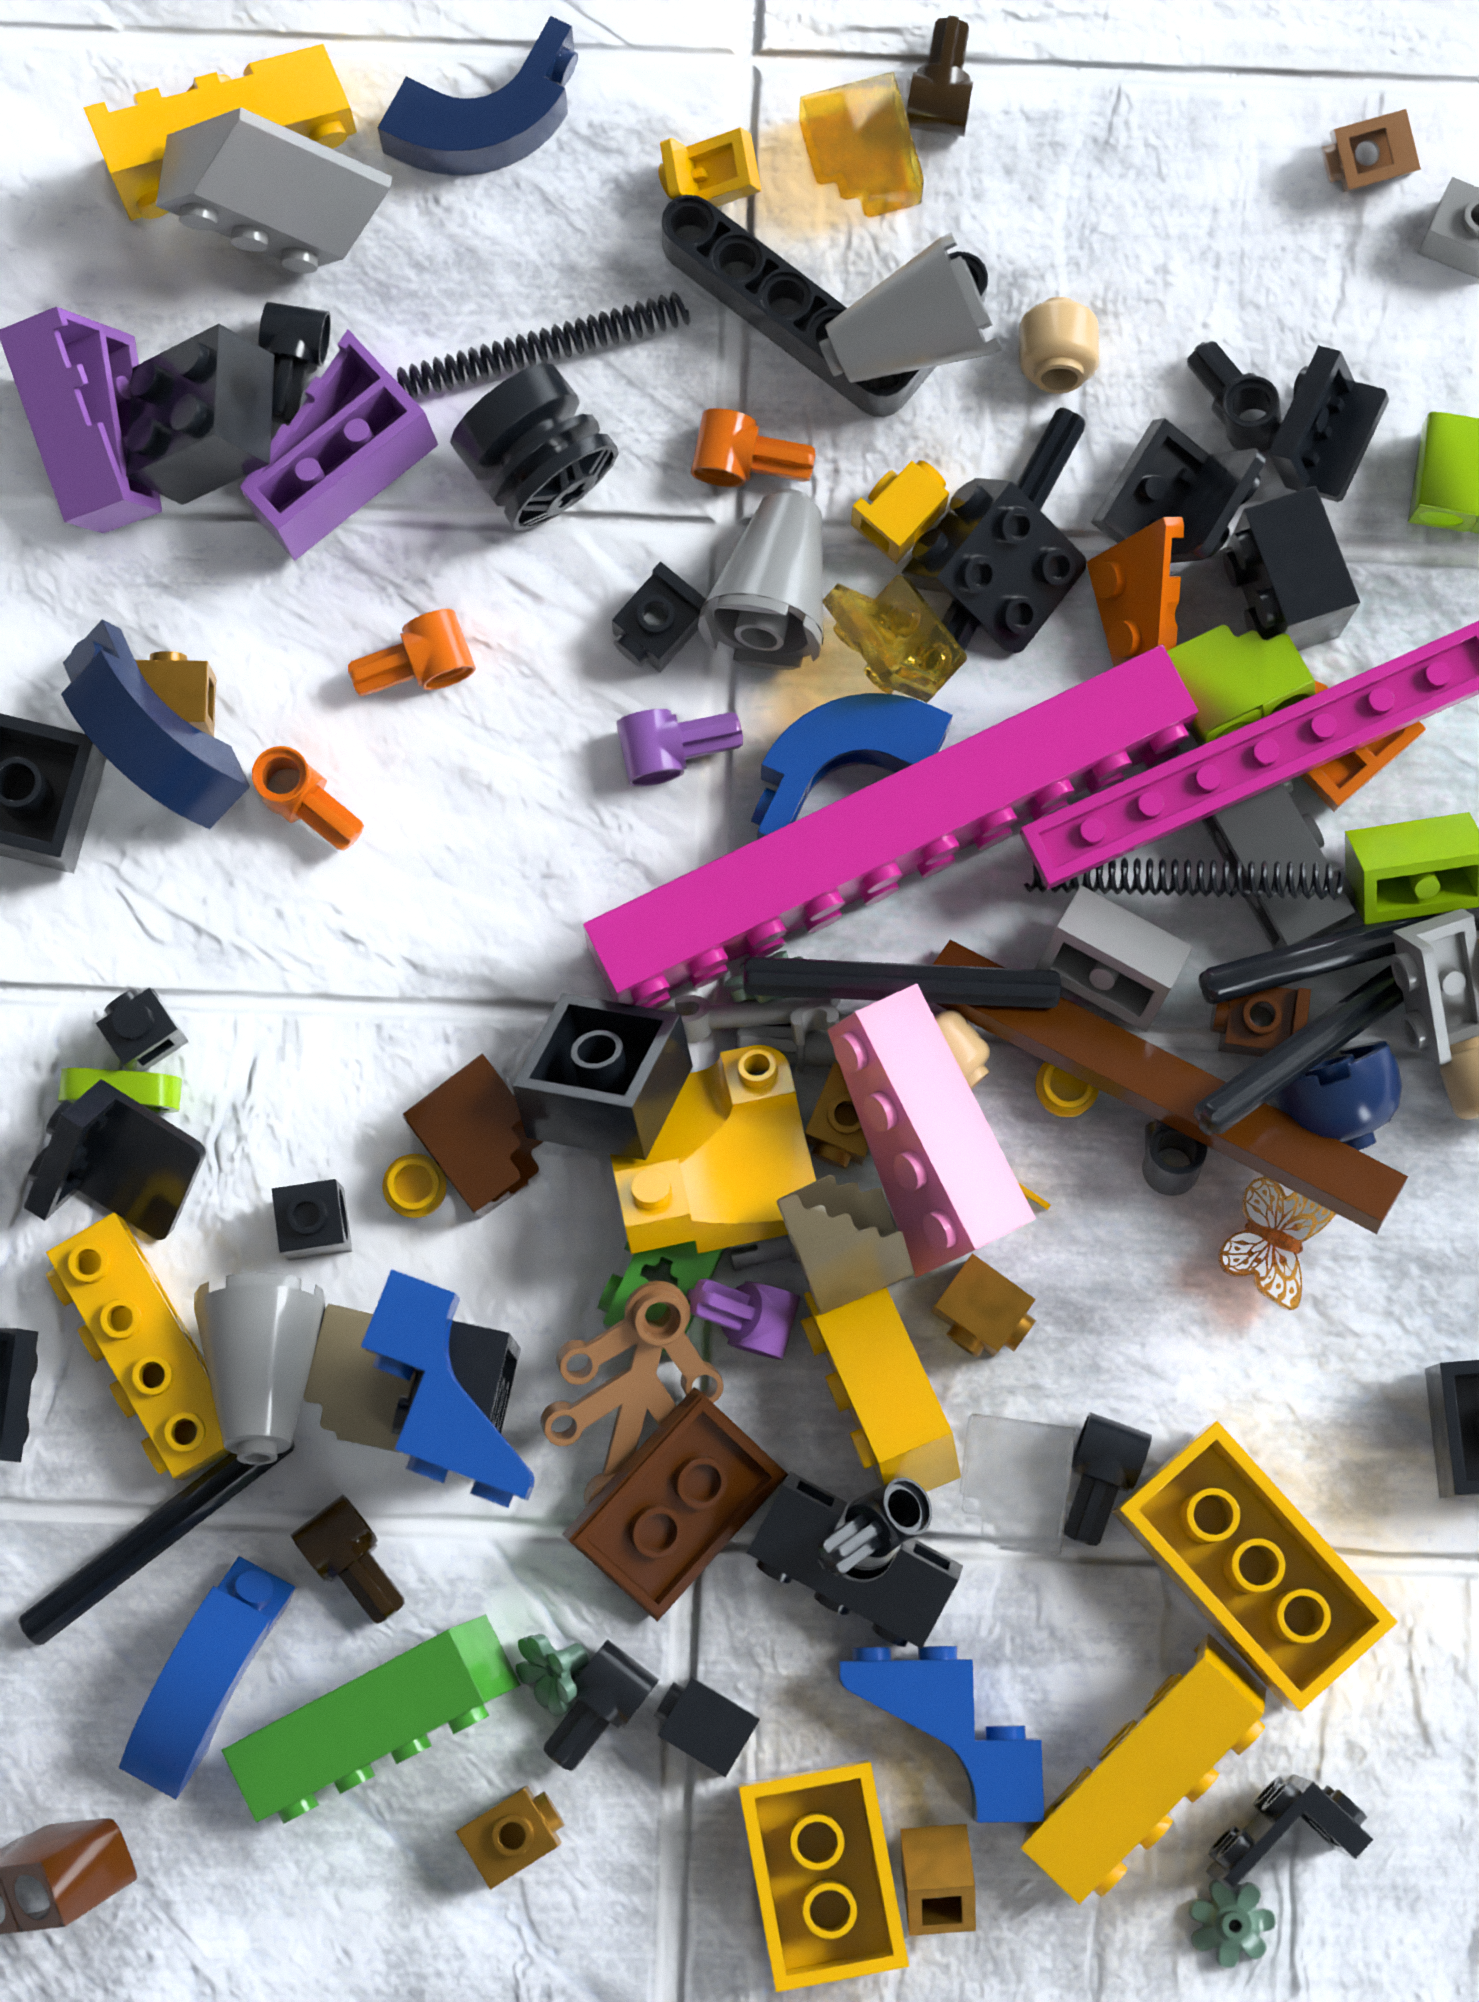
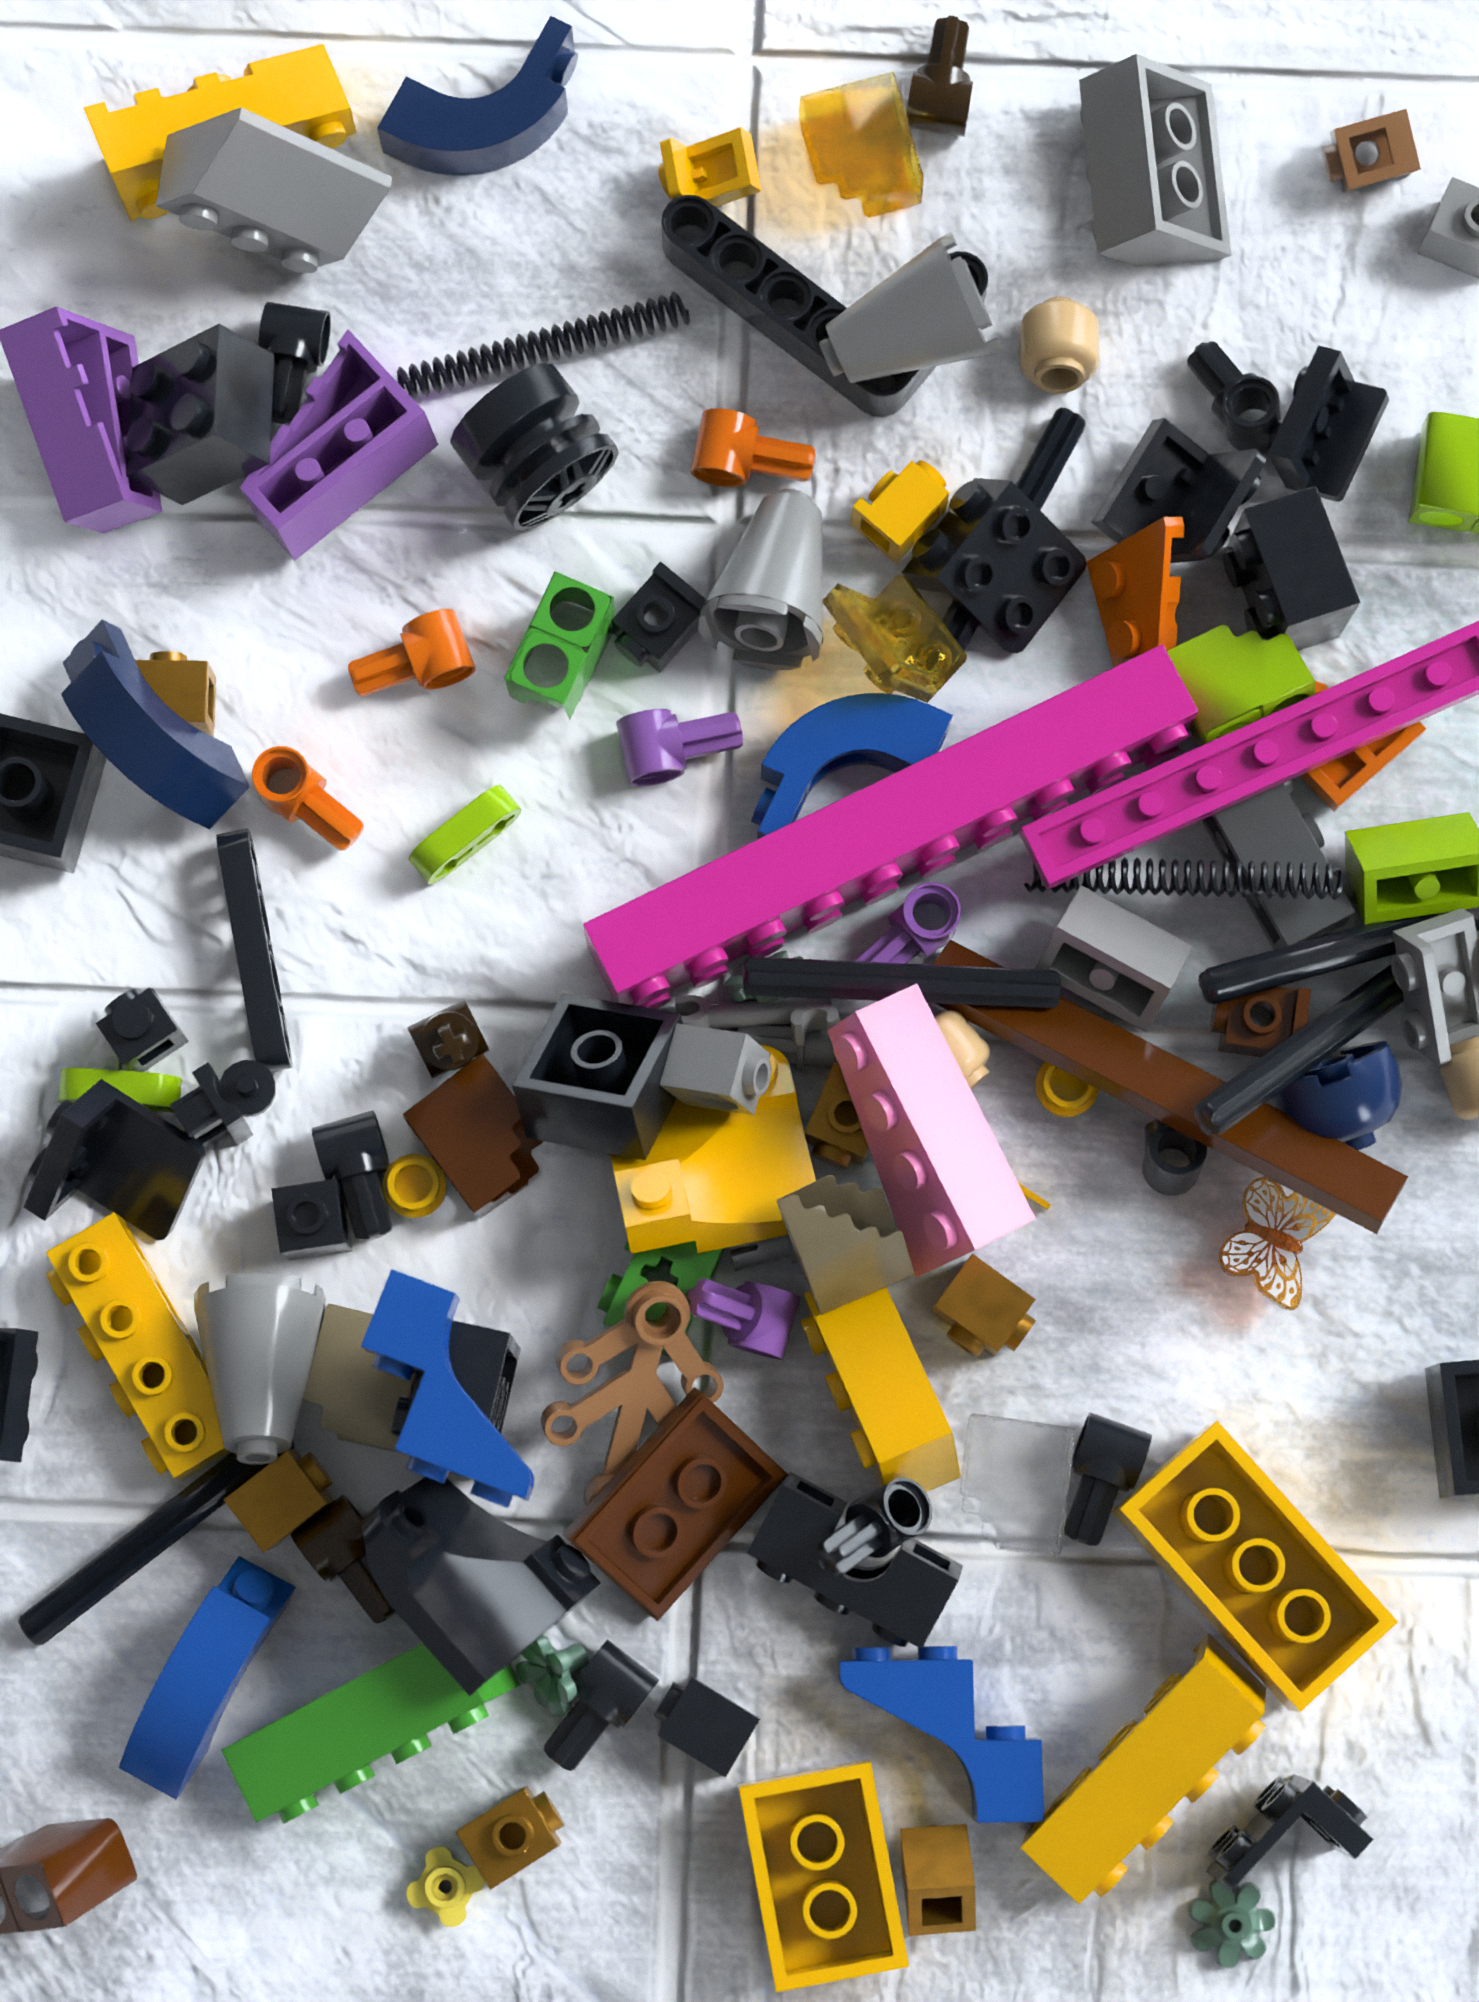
(222, 1104): none -> black hips
(254, 950): none -> black beam
(281, 1498): none -> pearl gold brick
(356, 1156): none -> black axle
(427, 1893): none -> light yellow plate
(448, 1039): none -> dark brown axle
(464, 834): none -> lime beam
(468, 1579): none -> black slope
(544, 631): none -> bright green piece
(716, 1069): none -> light grey brick
(906, 937): none -> medium lavender axle
(1153, 164): none -> light grey slope

